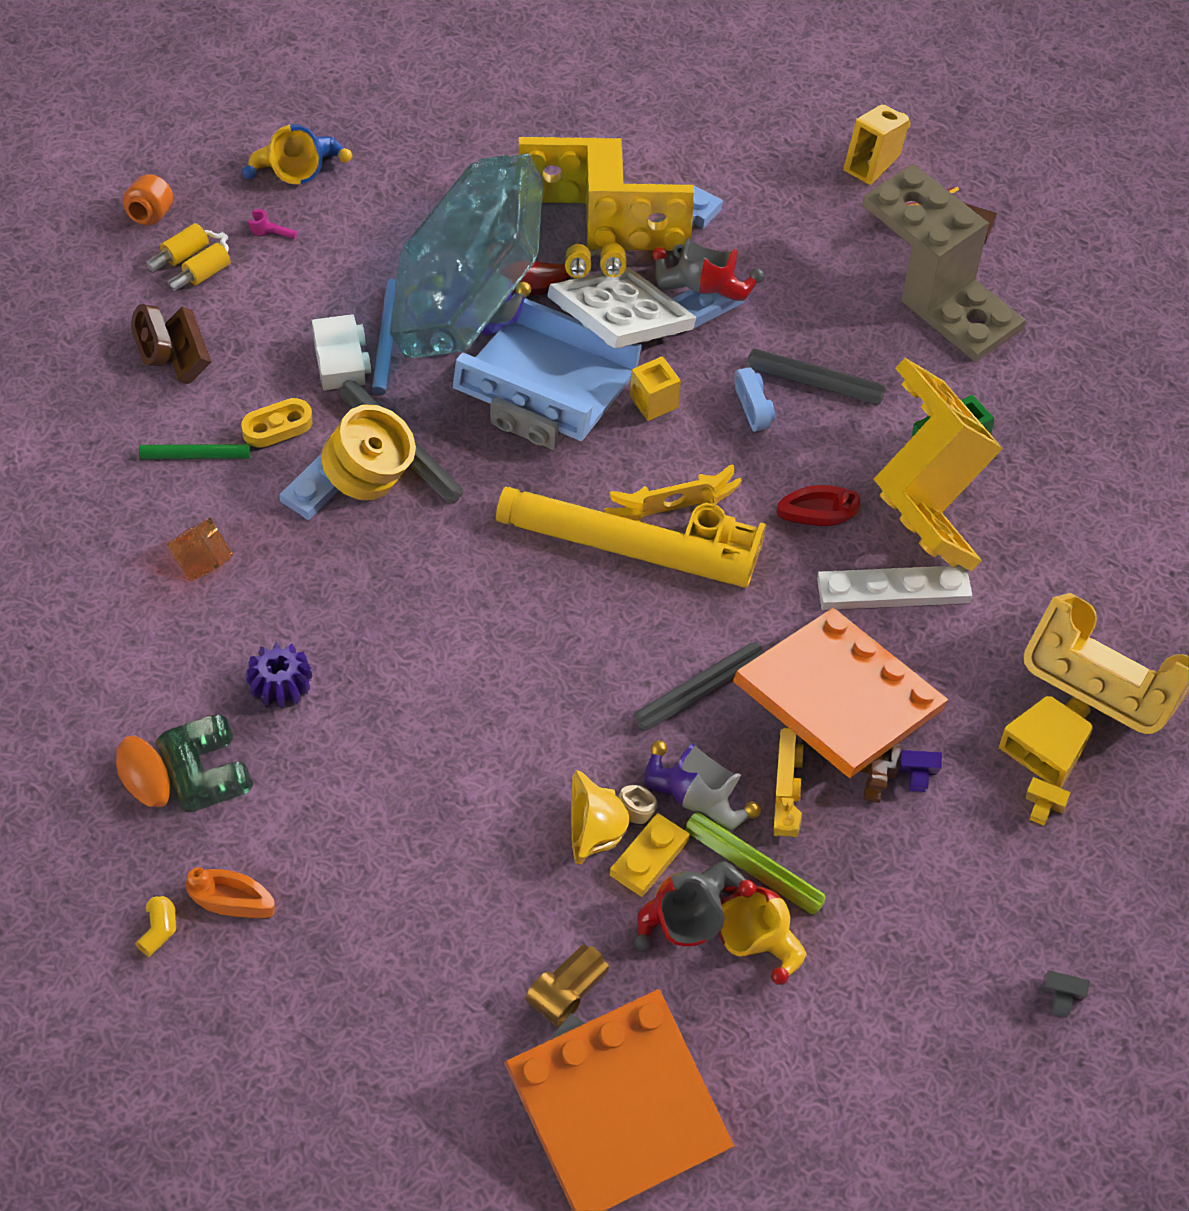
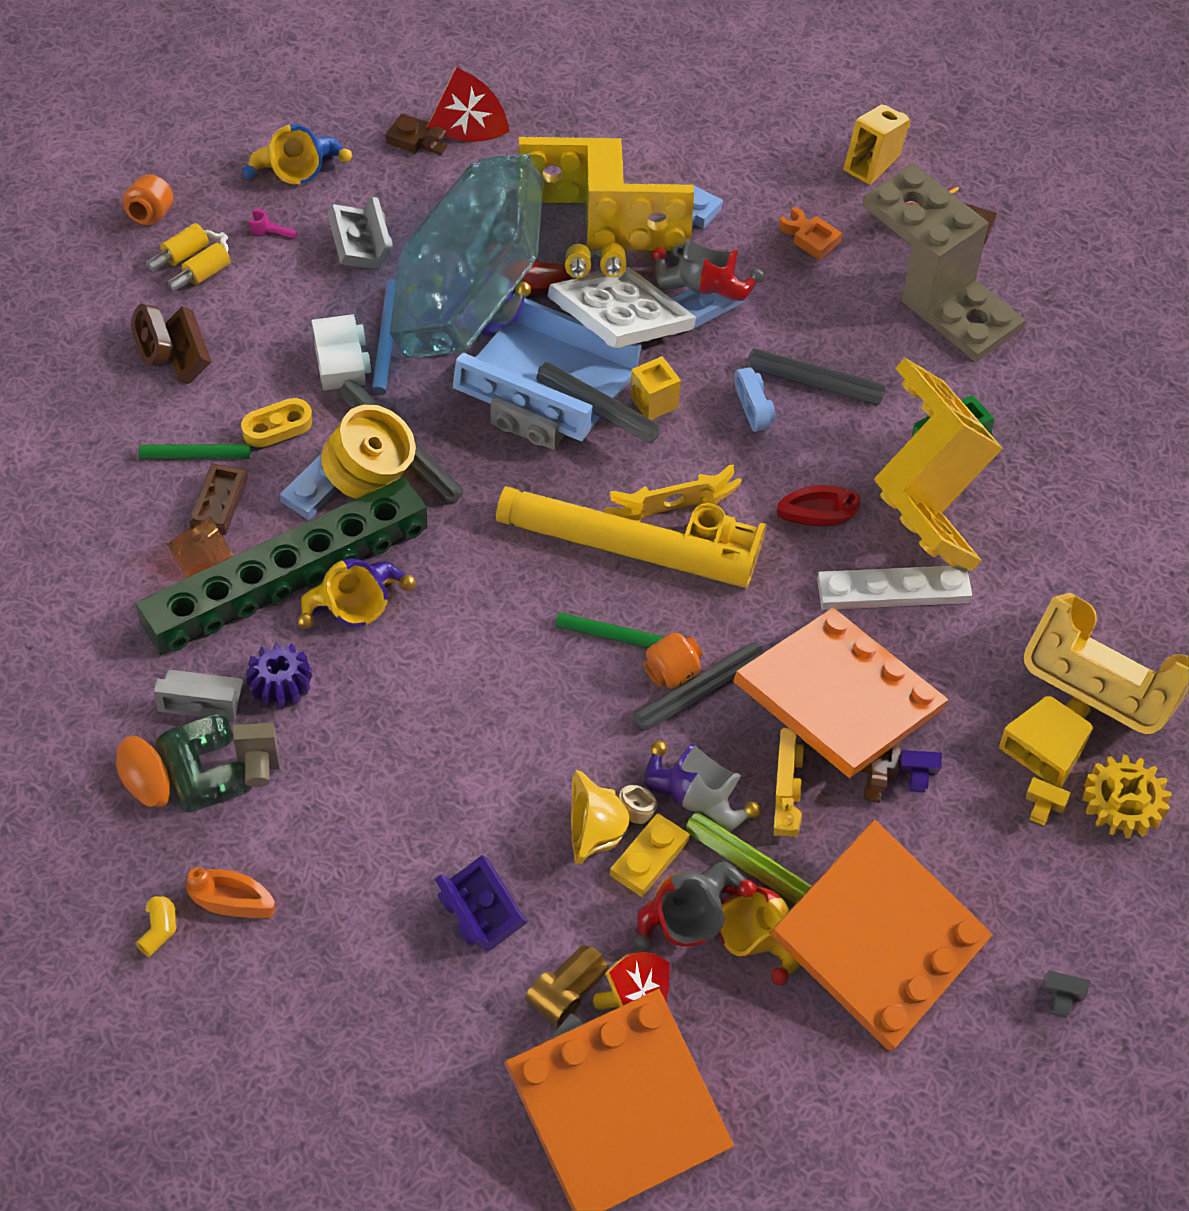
(198, 694): none -> light grey panel
(219, 496): none -> reddish brown plate
(258, 749): none -> dark tan tile
(353, 592): none -> yellow piece
(360, 234): none -> light grey bracket
(374, 521): none -> dark green brick
(413, 134): none -> reddish brown plate
(469, 110): none -> red shield
(481, 904): none -> dark purple bracket
(602, 404): none -> dark grey axle
(606, 630): none -> green bar
(633, 978): none -> red shield
(673, 660): none -> orange head
(812, 236): none -> orange plate
(881, 935): none -> orange plate
(1123, 807): none -> yellow gear

